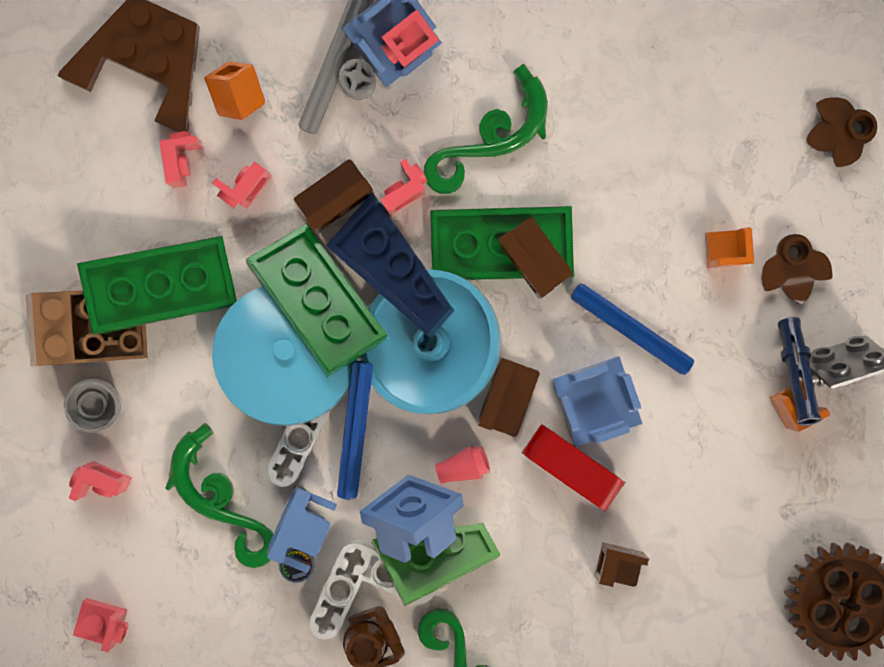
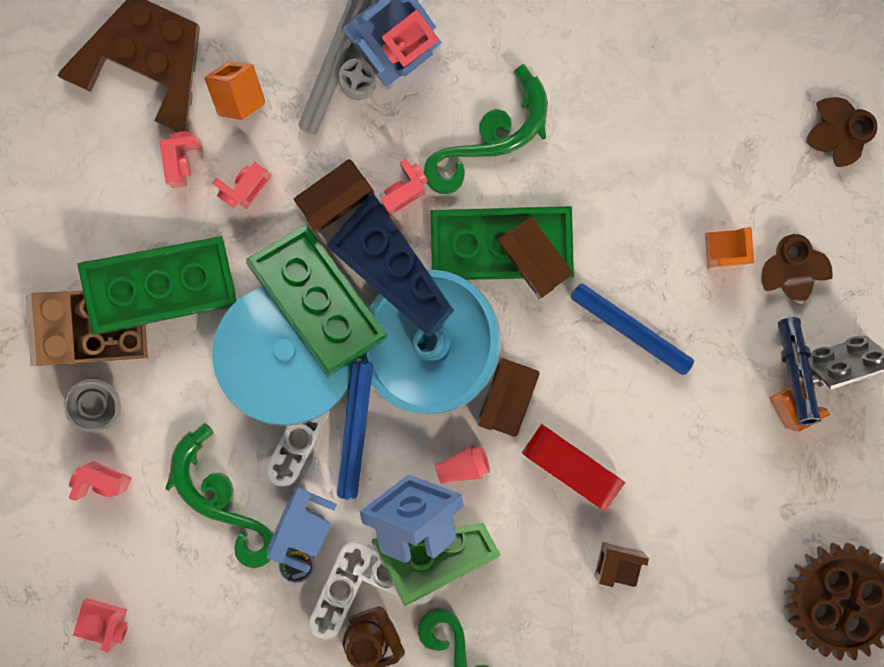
(598, 402): medium blue panel -> none

